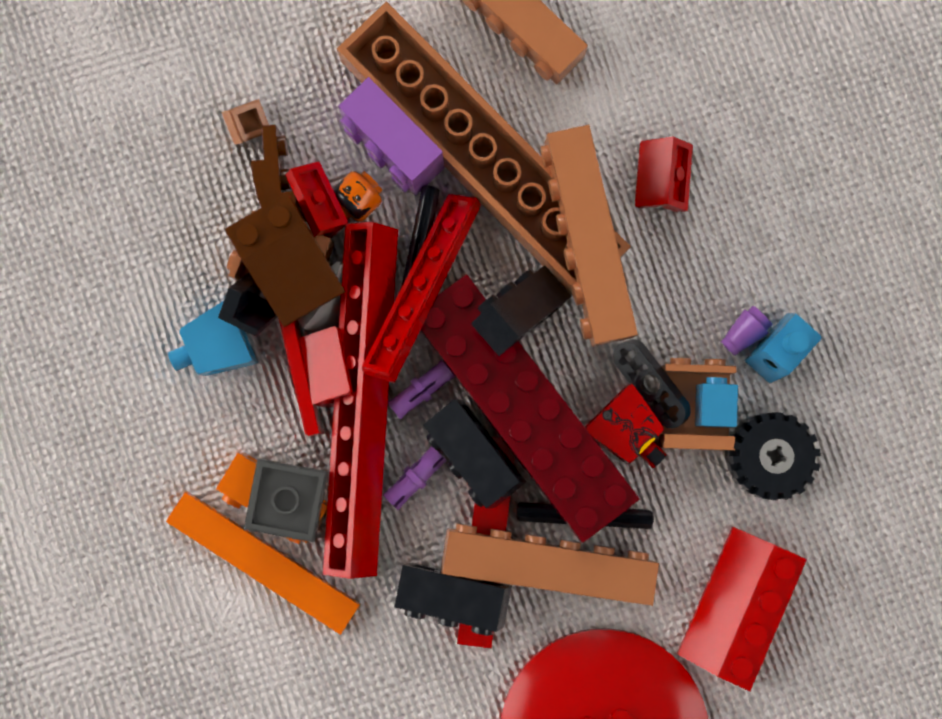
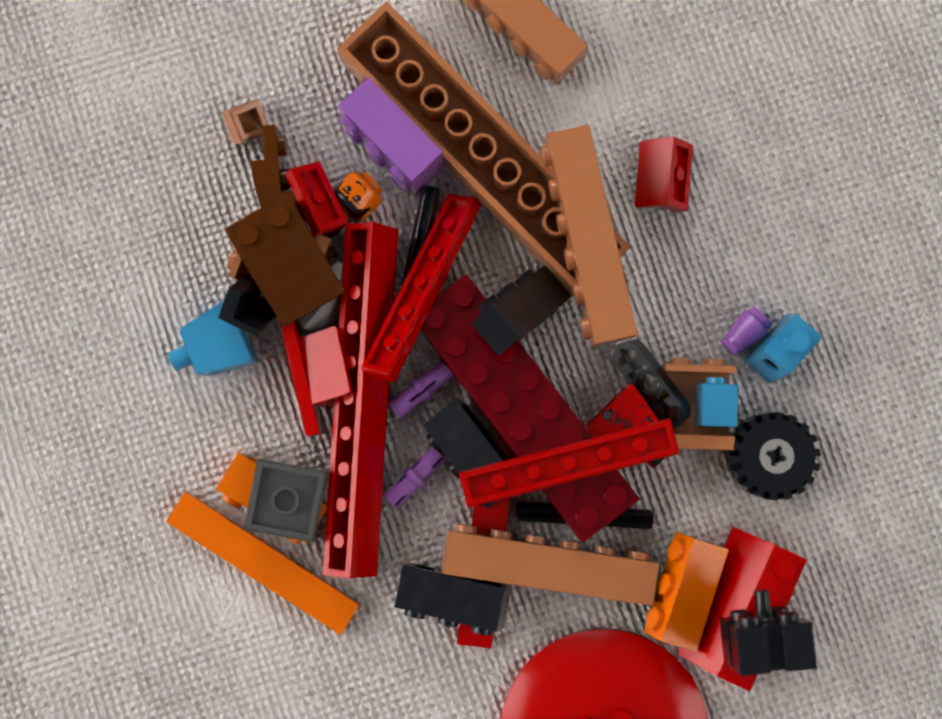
(569, 463): none -> red tile
(685, 591): none -> orange brick
(767, 640): none -> black brick

